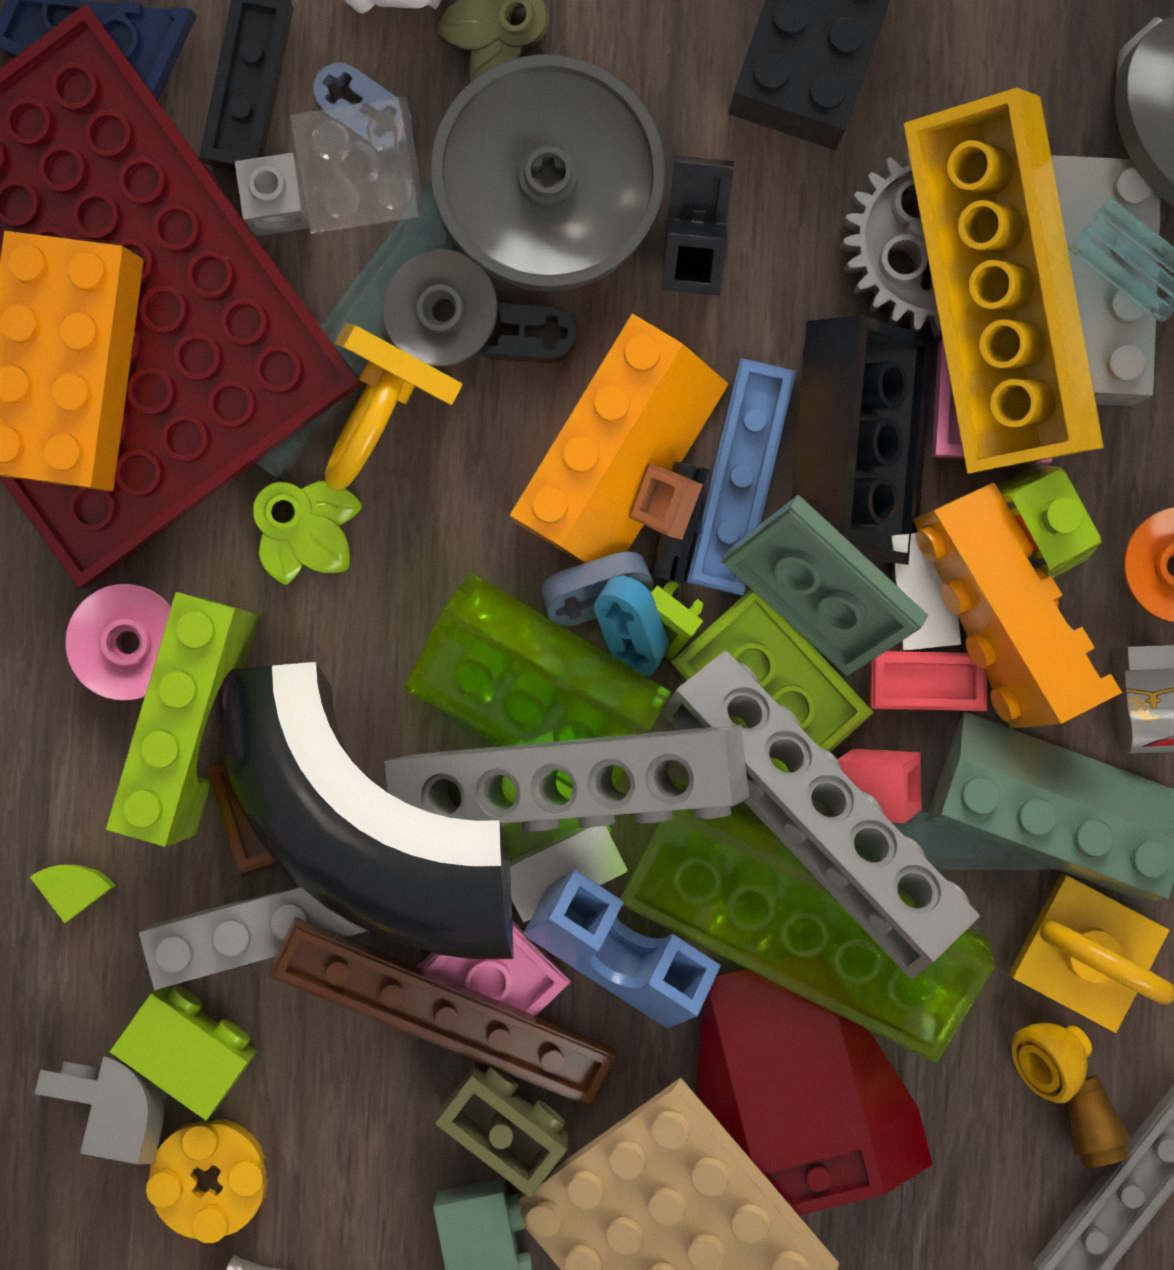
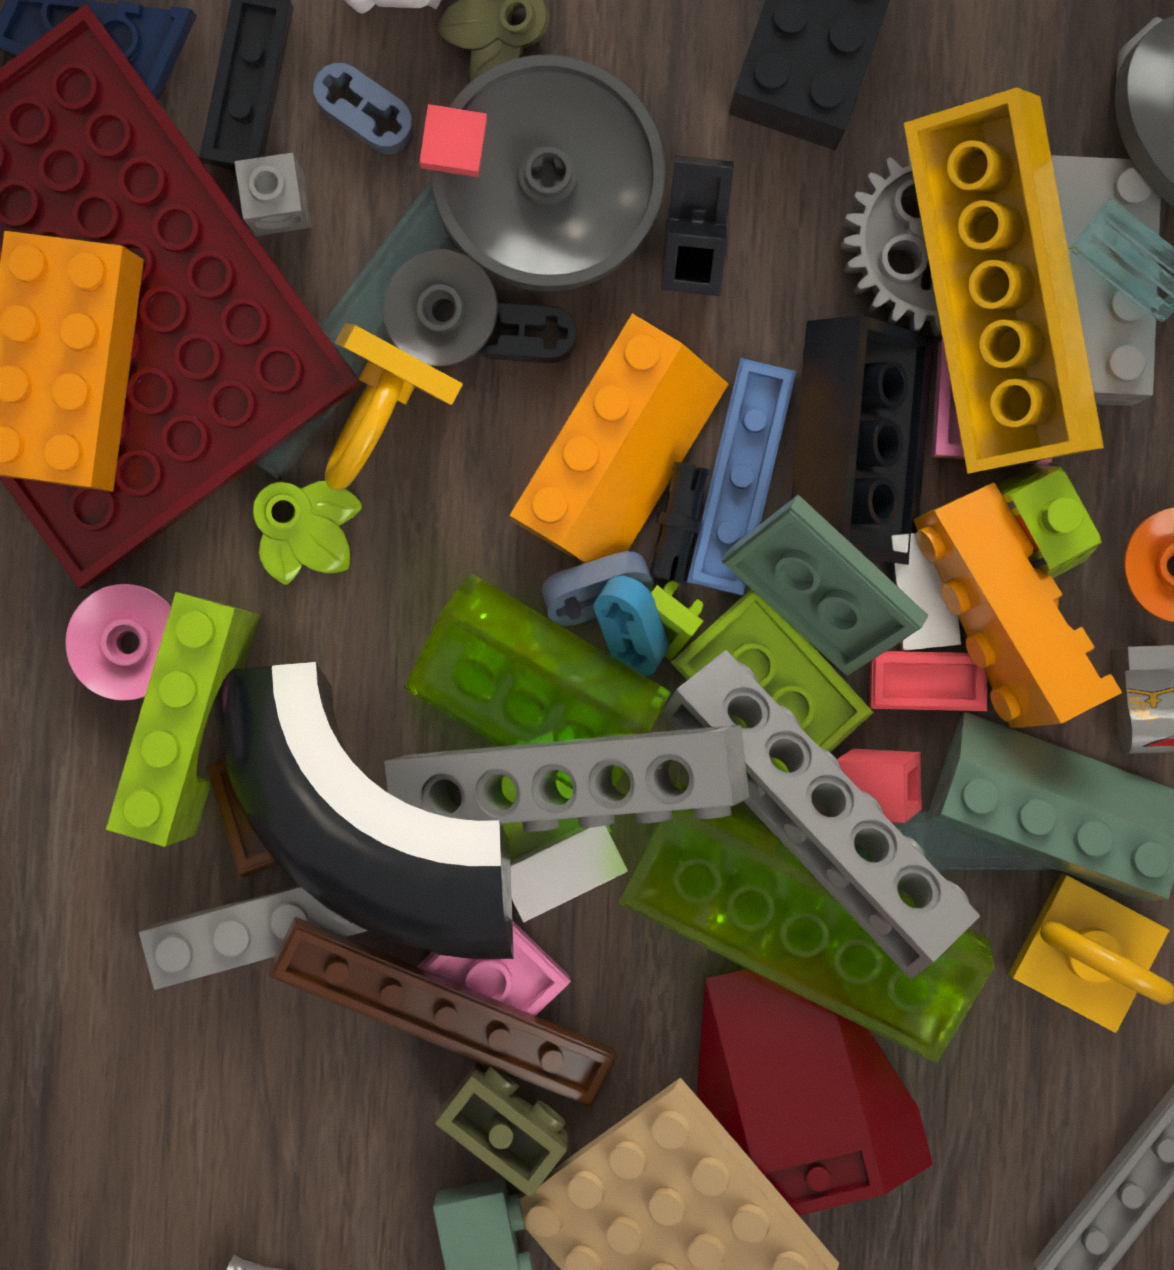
(71, 888): lime tile -> none
(124, 1108): light grey brick -> none
(185, 1049): lime brick -> none
(210, 1213): yellow plate -> none
(358, 164): clear plate -> none
(453, 140): none -> coral tile
(651, 974): medium blue arch -> none
(666, 501): nougat tile -> none
(1052, 1059): yellow brick -> none
(1096, 1126): pearl gold cone -> none

